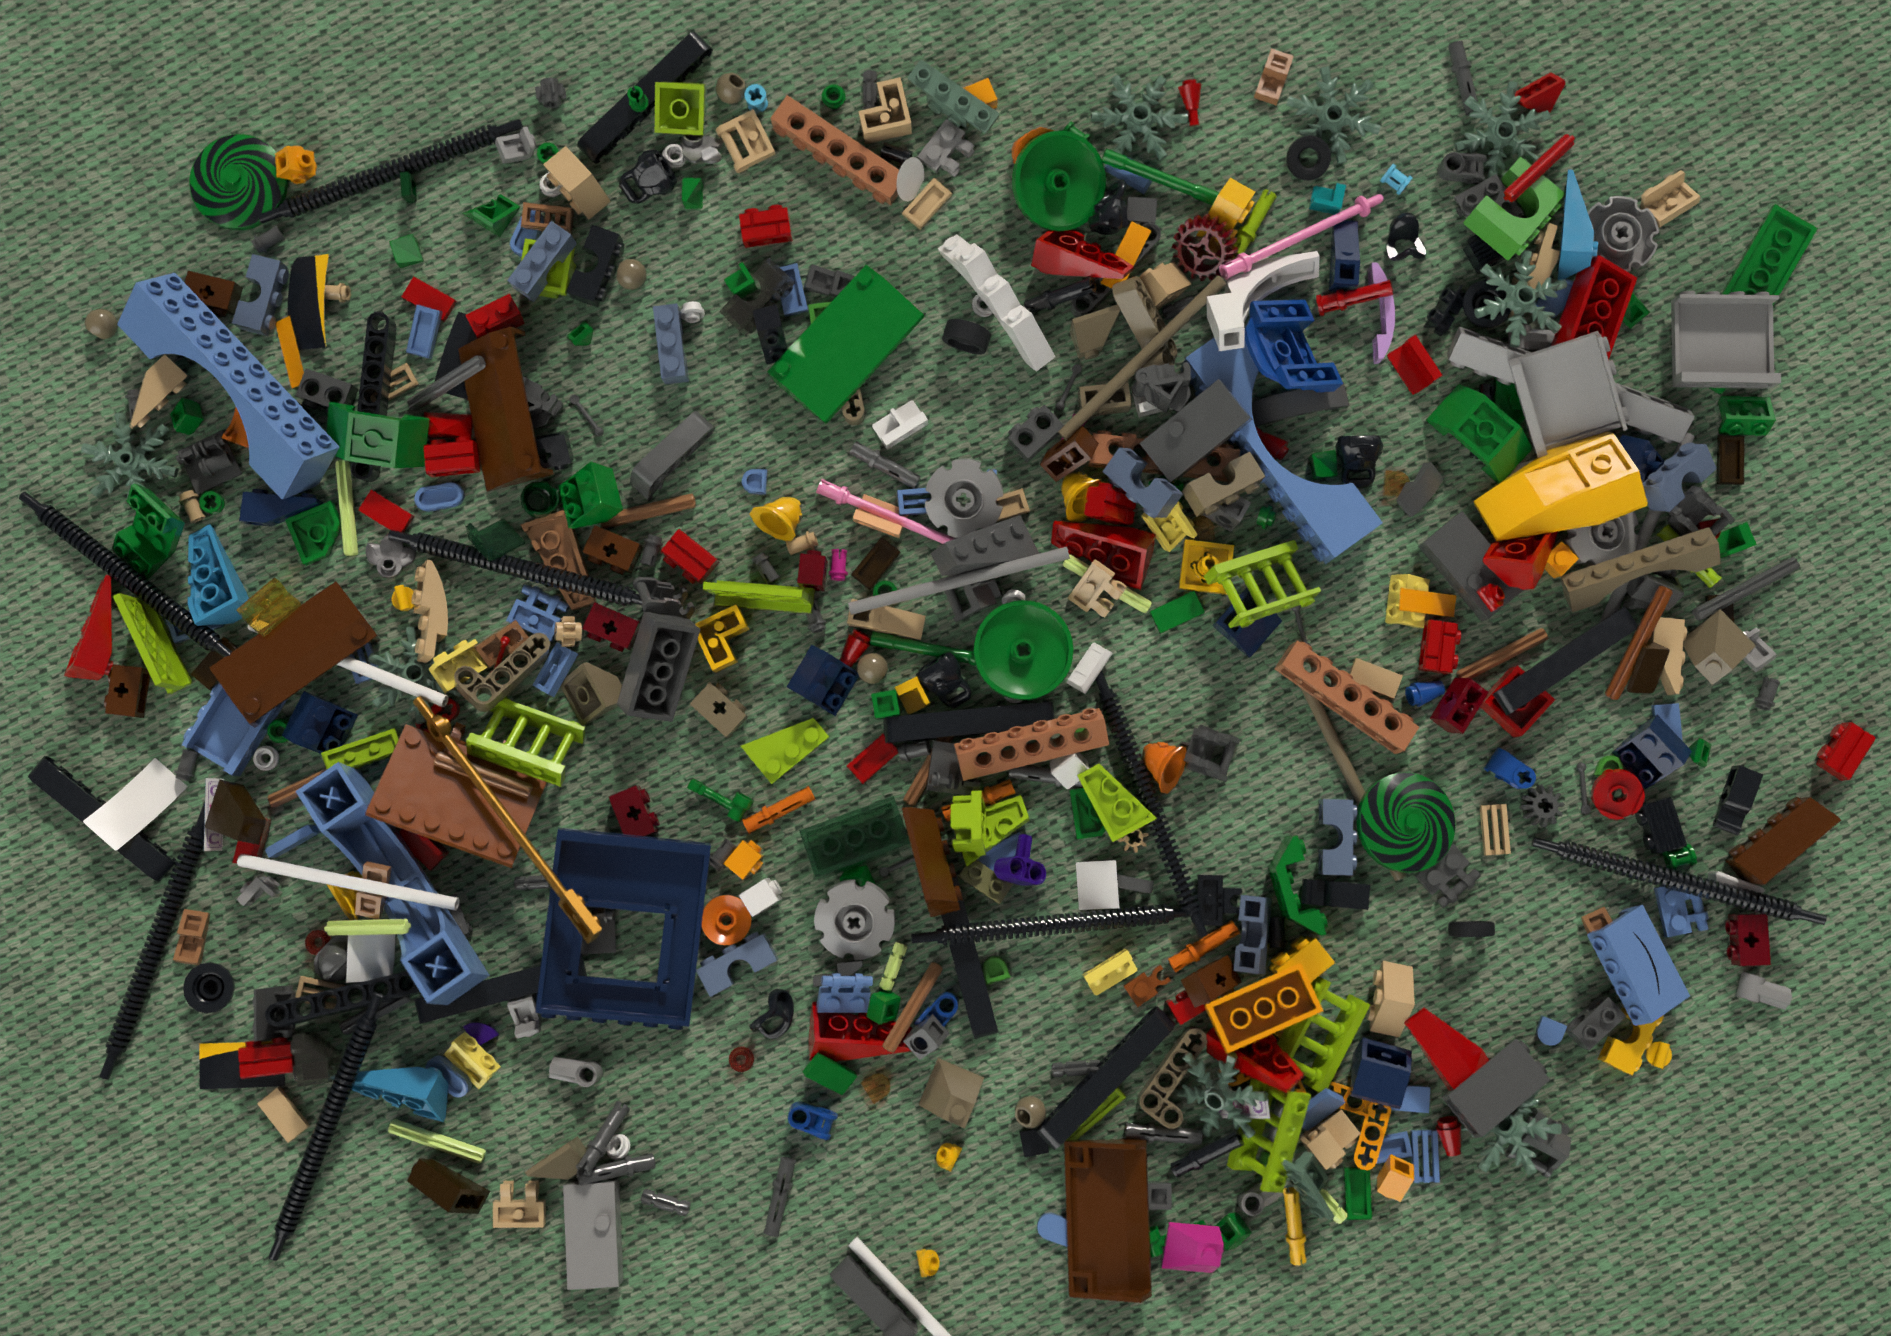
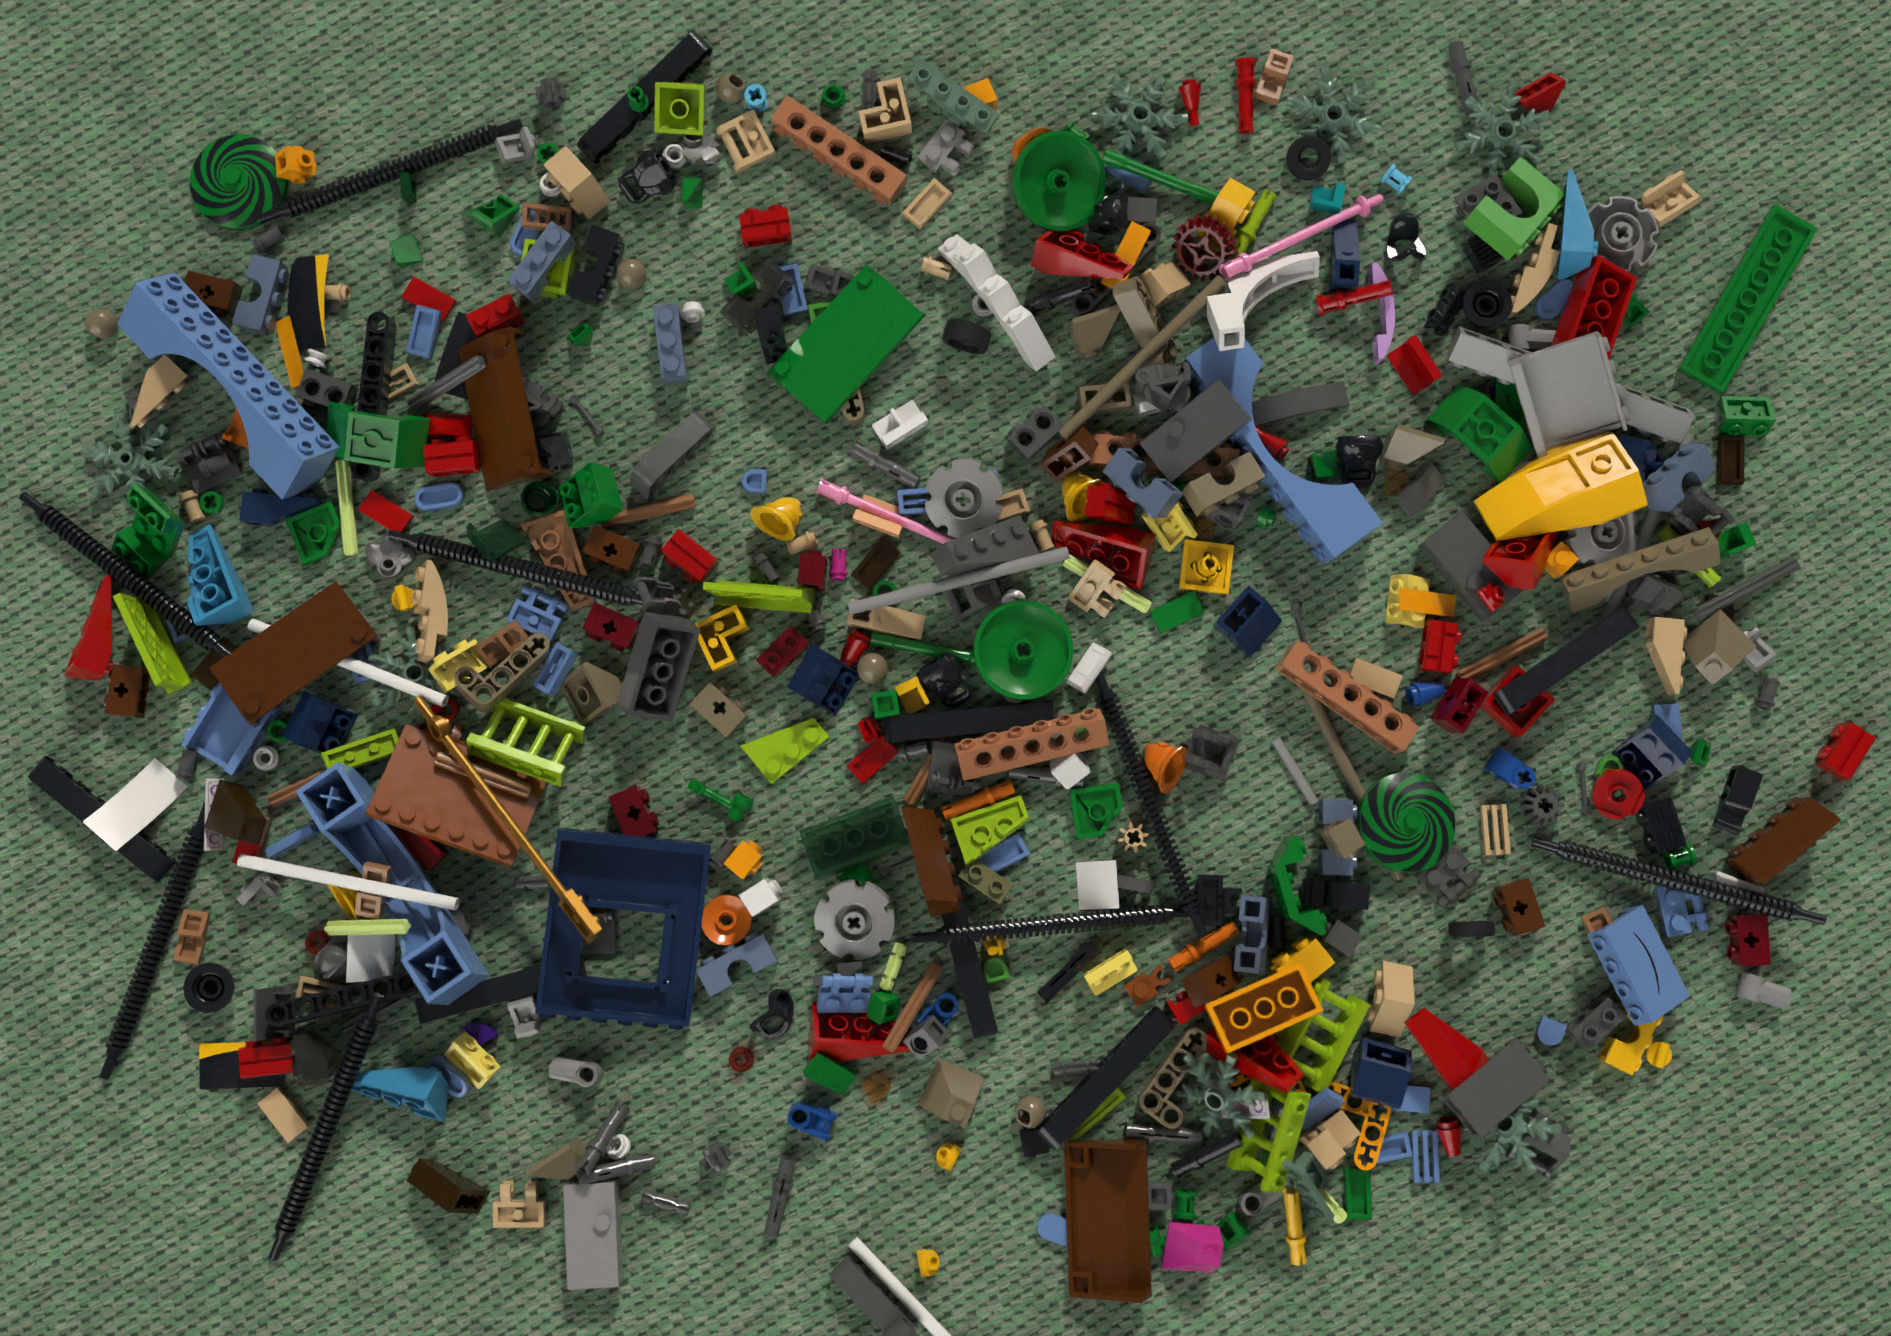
(186, 416): green slope -> none
(268, 607): clear yellow panel -> none
(316, 358): none -> white bush
(437, 1141): yellowish green axle -> none
(504, 642): red hinge -> none
(568, 631): tan gear -> none
(716, 1157): none -> dark grey gear
(779, 809): orange pin -> none
(783, 652): none -> dark red brick
(869, 729): none -> red plate
(910, 179): white sticker -> none
(936, 268): none -> tan pin
(969, 820): lime panel -> none
(995, 946): none -> yellow plate
(1020, 868): dark purple beam -> none
(1041, 535): none -> tan pin
(1069, 971): none -> black pin
(1076, 369): dark grey hinge -> none
(1113, 803): lime wing -> none
(1170, 311): dark grey axle -> none
(1185, 1204): none -> green bush
(1245, 84): none -> red pin
(1262, 561): lime fence -> none
(1280, 347): blue slope -> none
(1294, 771): none -> light grey bar
(1341, 937): none -> dark grey brick
(1342, 838): none -> dark tan brick
(1395, 1178): light orange brick -> none
(1407, 446): none -> dark tan slope
(1467, 168): dark grey piece -> none
(1520, 298): sand green piece -> none
(1528, 916): none -> reddish brown brick
(1538, 168): red axle -> none
(1638, 641): dark orange axle -> none
(1648, 668): dark brown slope -> none
(1723, 340): light grey panel -> none

